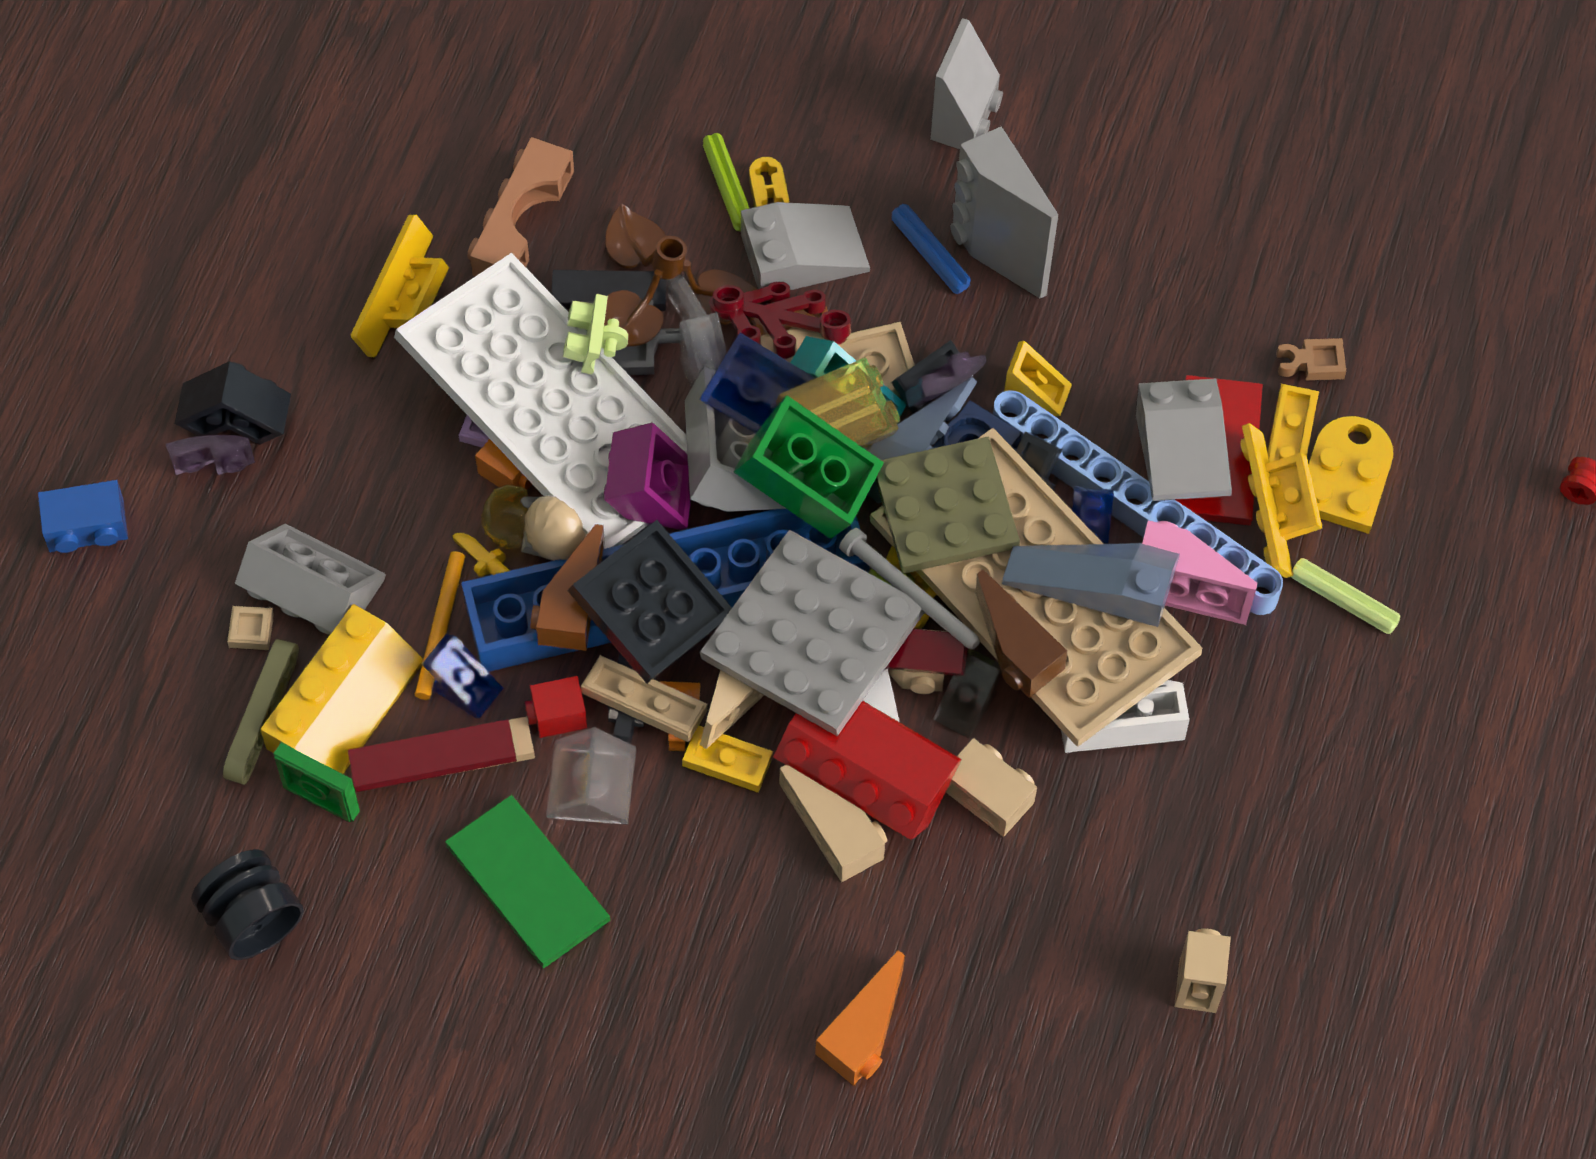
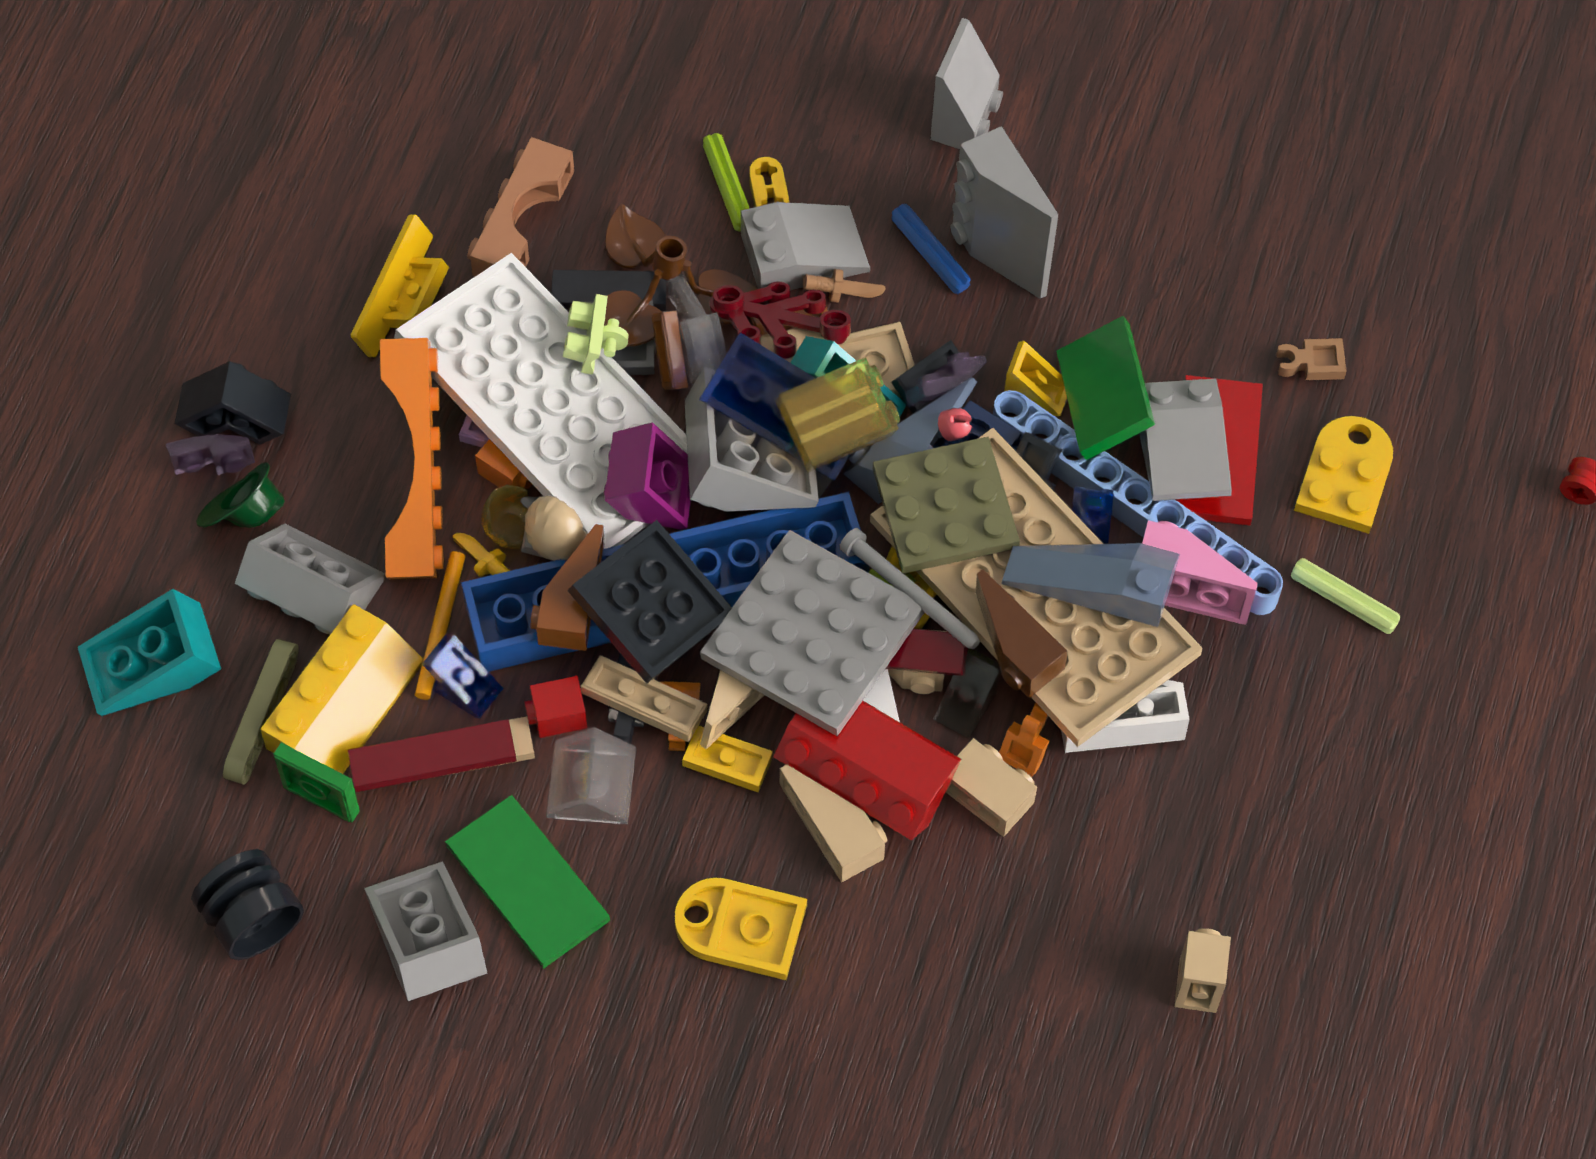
(83, 516): blue brick -> none
(149, 654): none -> teal slope
(246, 502): none -> dark green piece
(250, 627): tan tile -> none
(412, 540): none -> orange arch
(426, 931): none -> light grey slope
(669, 350): none -> dark orange tile
(743, 927): none -> yellow plate
(809, 467): green slope -> none
(838, 286): none -> medium nougat piece
(858, 1034): orange slope -> none
(954, 431): none -> coral hinge
(1022, 743): none -> orange plate
(1105, 388): none -> green tile
(1283, 496): yellow bracket -> none
(1292, 422): yellow tile -> none

